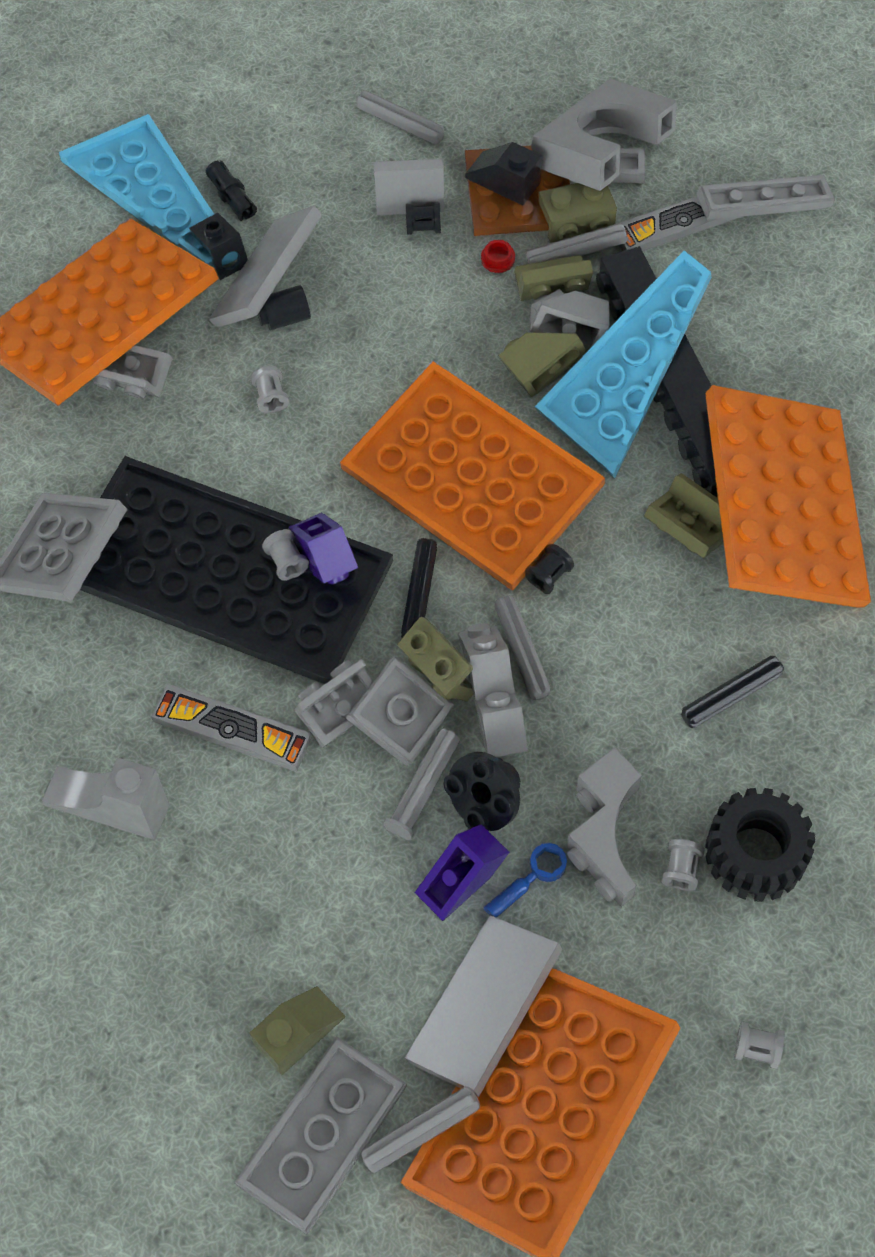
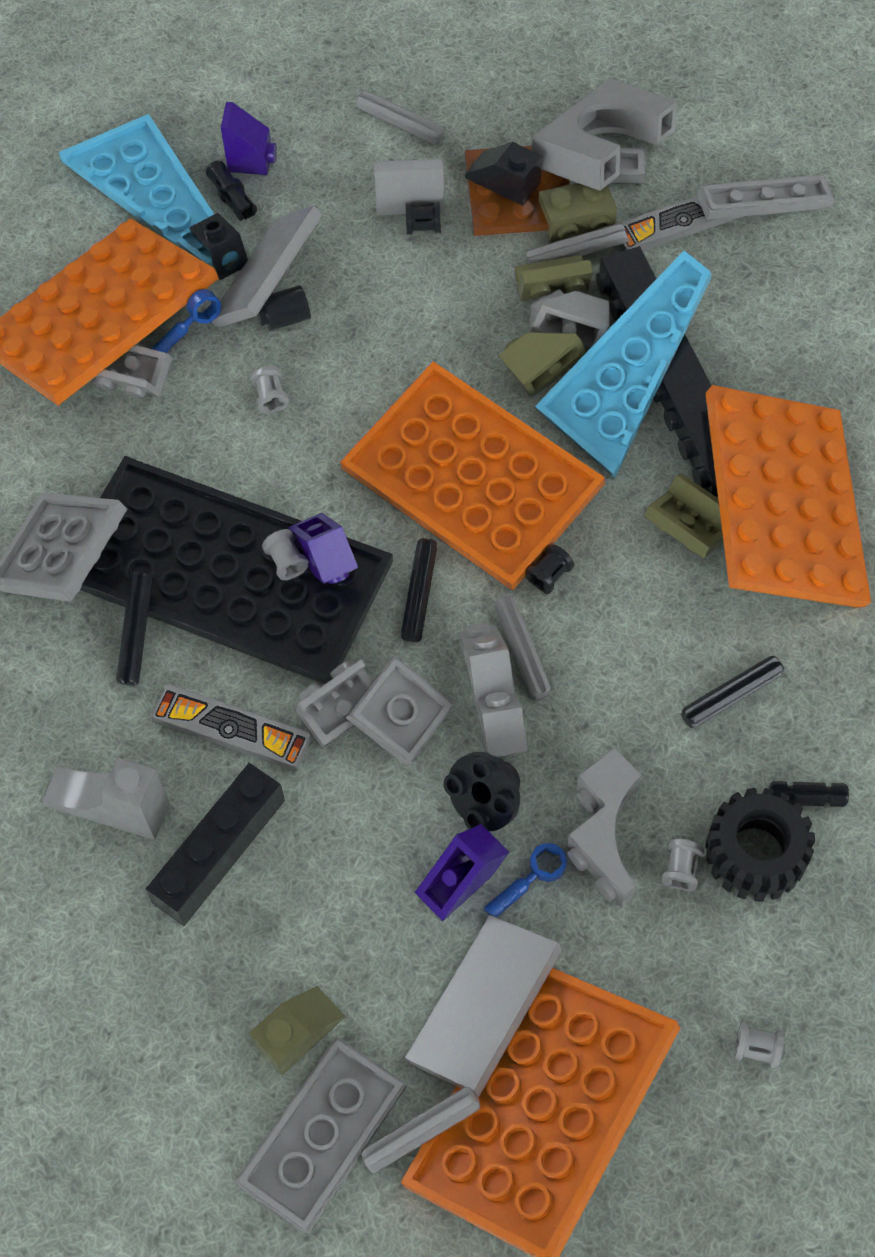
(134, 628): none -> black axle
(180, 329): none -> blue piece
(216, 844): none -> black brick
(246, 142): none -> dark purple slope
(422, 784): light grey axle -> none
(438, 660): olive bracket -> none
(498, 256): red plate -> none
(812, 793): none -> black axle

